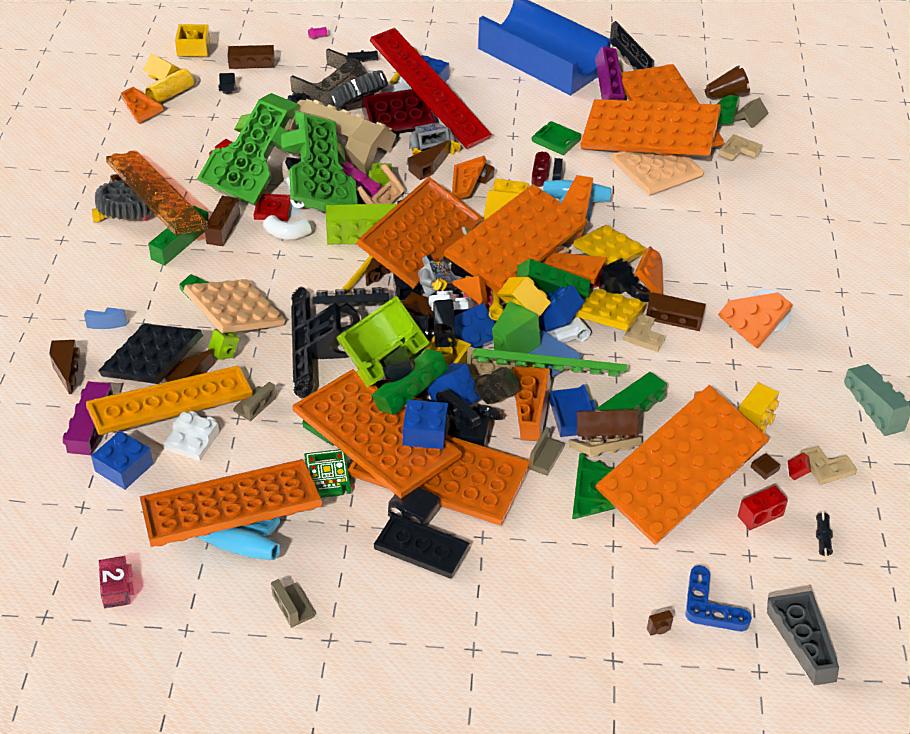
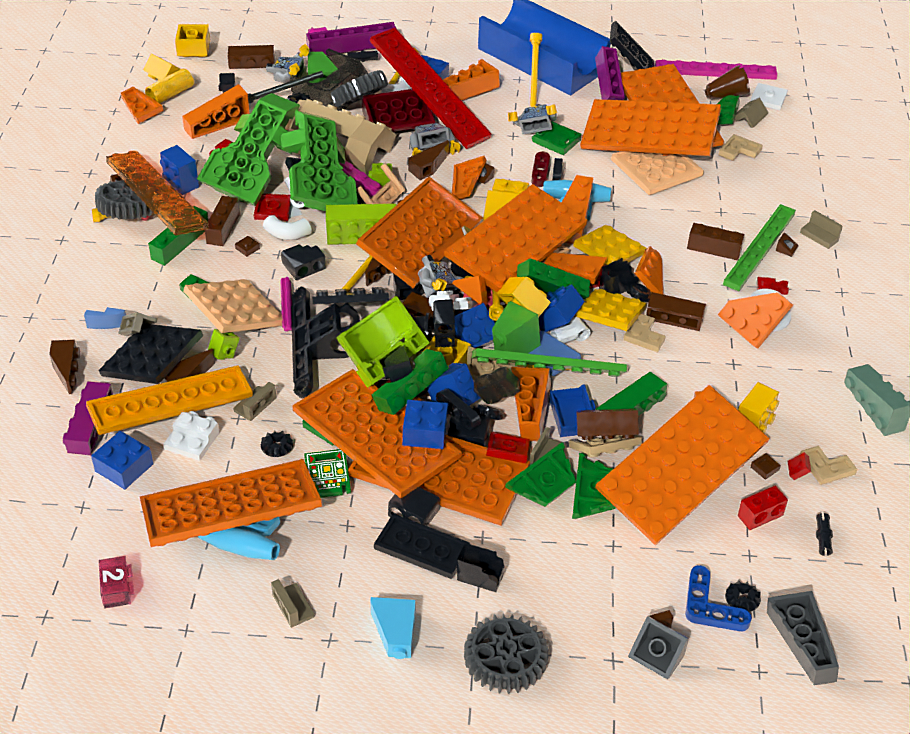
(132, 323): none -> dark tan panel
(179, 169): none -> blue brick
(217, 113): none -> orange wedge
(247, 246): none -> reddish brown plate
(251, 97): none -> pearl dark grey bar
(275, 449): none -> black gear
(286, 303): none -> dark pink axle
(288, 66): none -> torso
(303, 260): none -> black piece
(320, 62): none -> bright green slope
(346, 39): none -> magenta brick
(394, 624): none -> medium azure slope
(472, 563): none -> black piece
(474, 80): none -> orange wedge
(508, 447): none -> red tile
(510, 653): none -> dark grey gear
(534, 118): none -> torso
(535, 39): none -> yellow piece
(544, 478): none -> green wing
(658, 647): none -> dark grey slope
(715, 241): none -> reddish brown brick
(717, 69): none -> dark pink plate
(750, 603): none -> black gear
(759, 247): none -> bright green plate
(770, 283): none -> red plate
(771, 96): none -> white plate
(786, 245): none -> reddish brown slope
(822, 230): none -> dark tan panel

